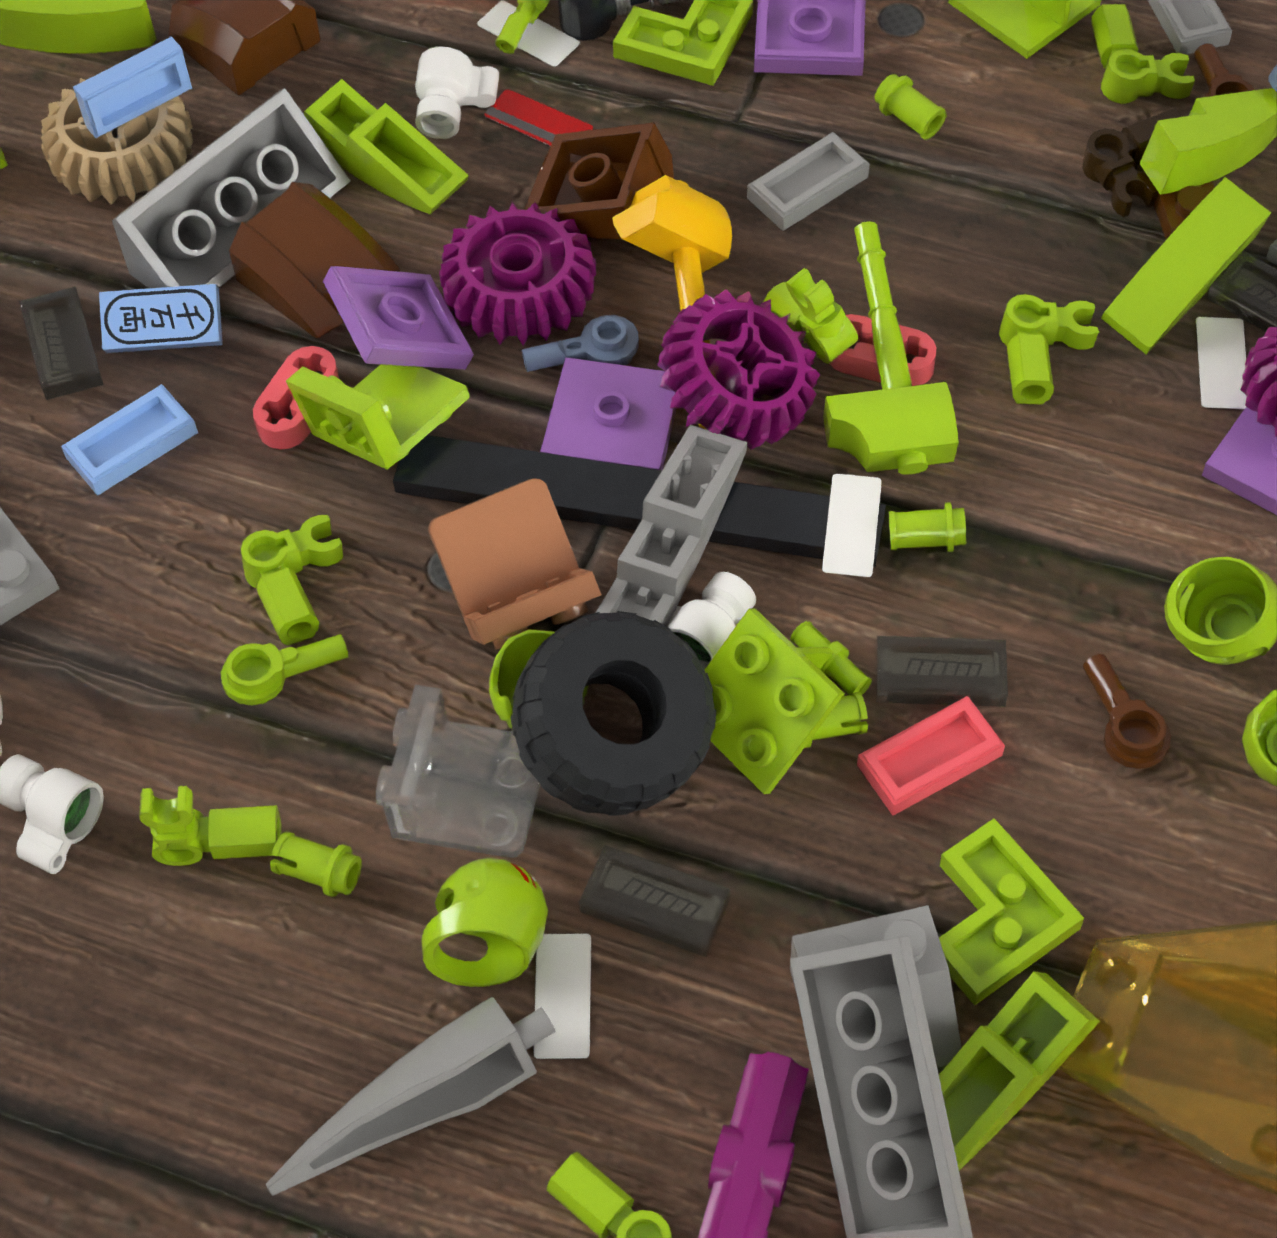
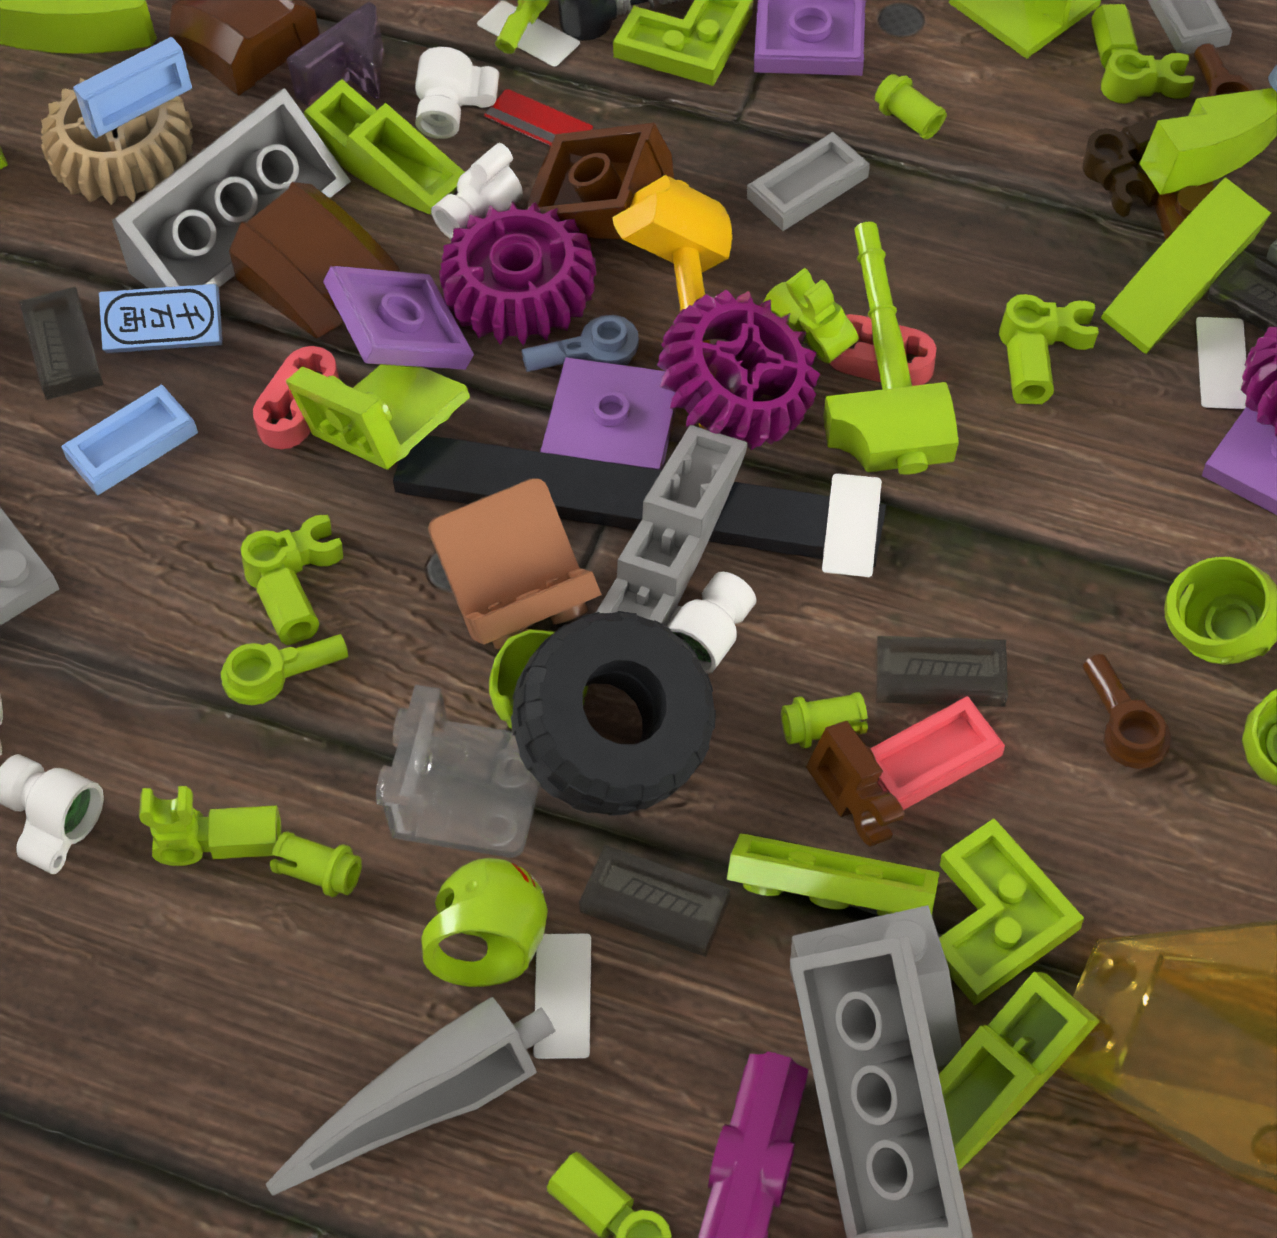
(344, 52): none -> clear purple slope
(483, 184): none -> white piece
(775, 694): lime plate -> none
(829, 876): none -> lime plate
(849, 779): none -> reddish brown plate
(928, 528): lime pin -> none

